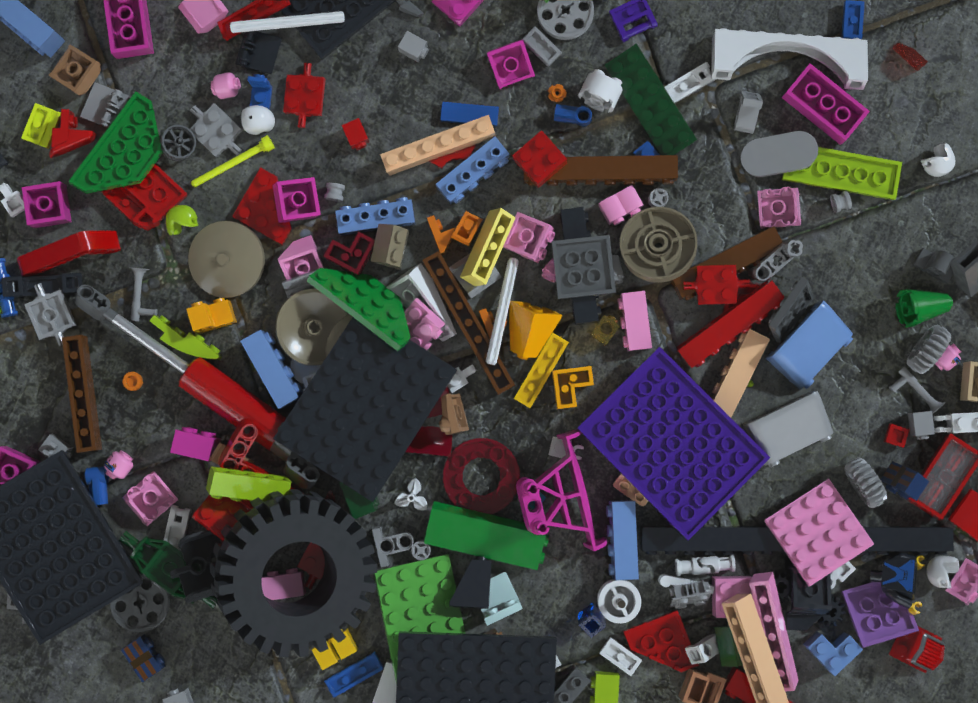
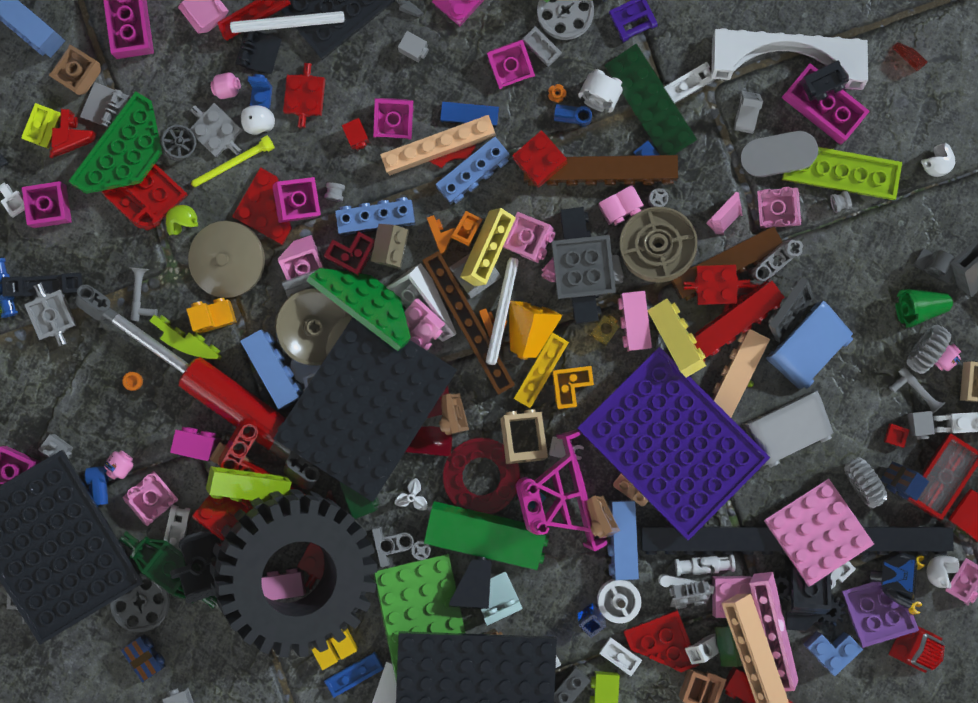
(68, 249): red beam -> none
(81, 393): reddish brown brick -> none
(393, 118): none -> dark pink slope
(459, 379): white plate -> none
(522, 457): none -> tan window
(602, 519): none -> medium nougat slope
(676, 337): none -> light yellow brick
(726, 215): none -> bright pink slope
(824, 81): none -> black hinge
(852, 19): blue plate -> none

